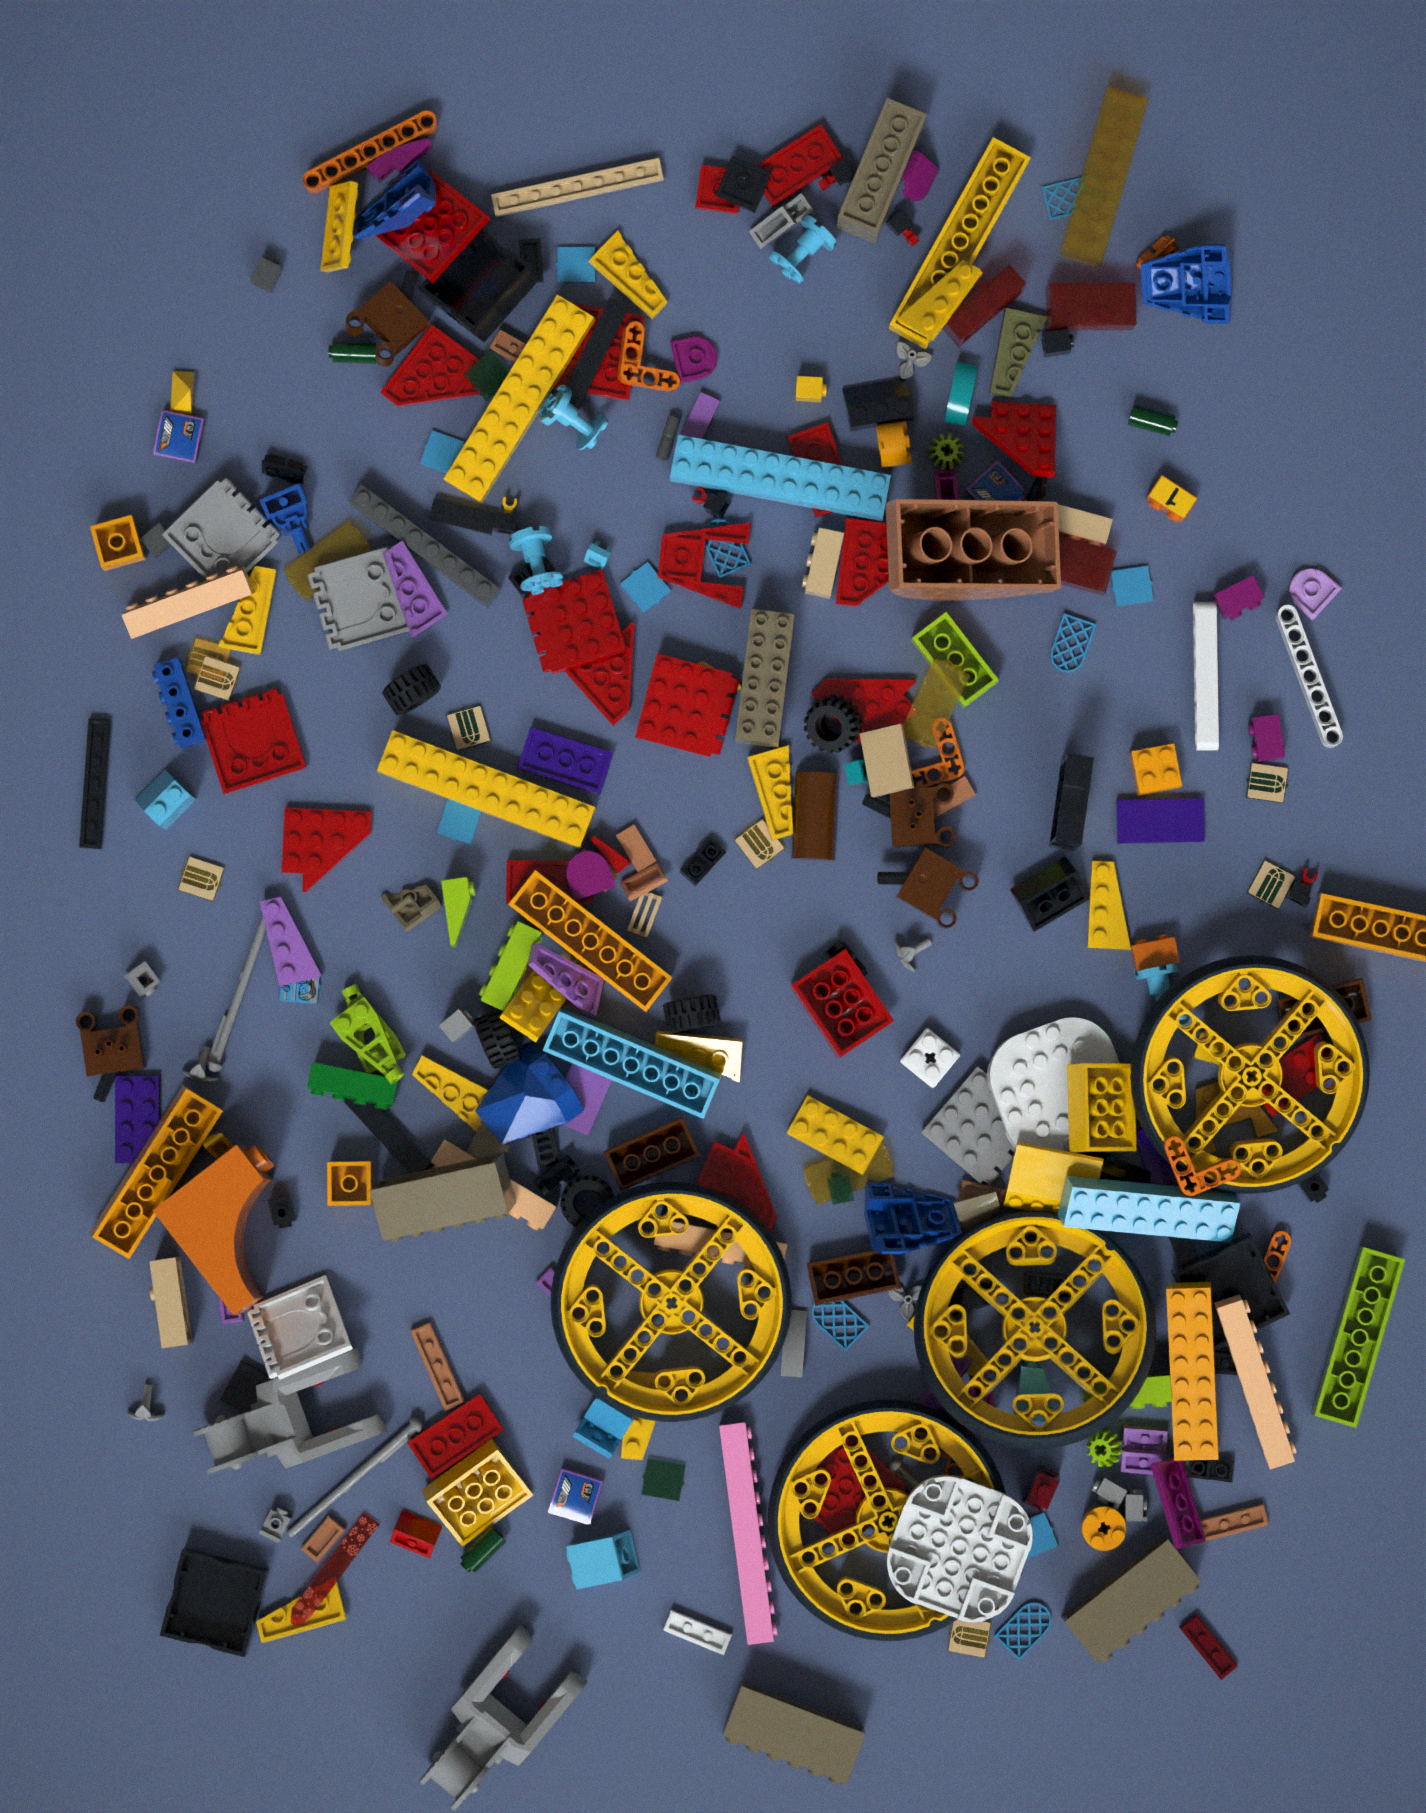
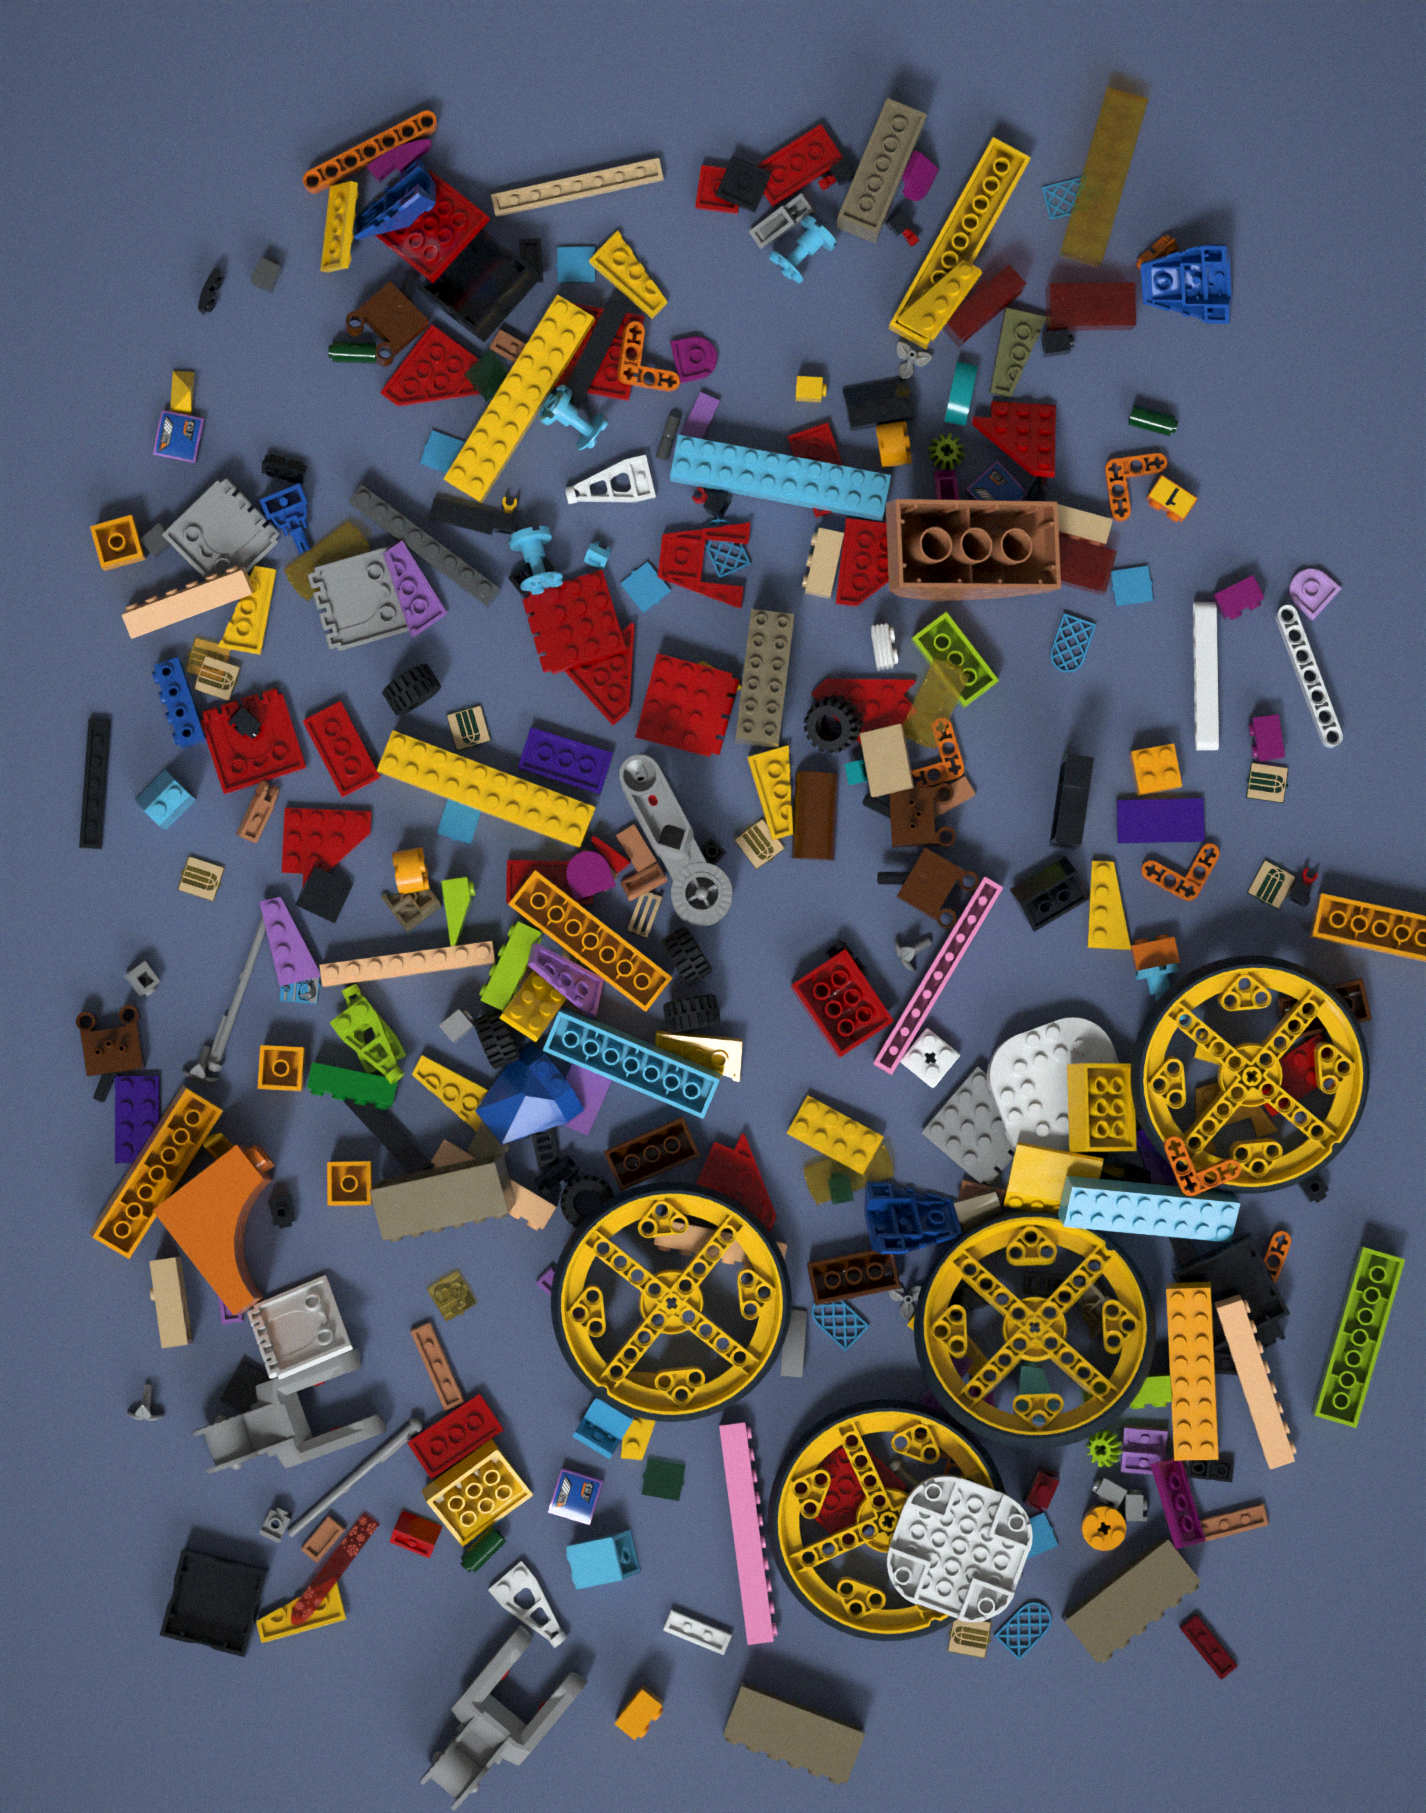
(207, 298): none -> black slope
(245, 722): none -> black brick
(258, 812): none -> nougat hinge
(281, 1068): none -> light orange brick
(324, 894): none -> black tile
(341, 749): none -> red plate
(407, 964): none -> light nougat brick
(410, 870): none -> light orange brick
(451, 1296): none -> clear yellow piece
(514, 1582): none -> white plate
(638, 1713): none -> light orange brick
(639, 478): none -> white plate
(686, 956): none -> black tyre
(699, 889): none -> light grey arm
(884, 654): none -> white brick
(937, 975): none -> bright pink brick
(1092, 1305): none -> dark tan slope
(1126, 472): none -> orange beam
(1189, 879): none -> orange beam
(1269, 1333): none -> black brick

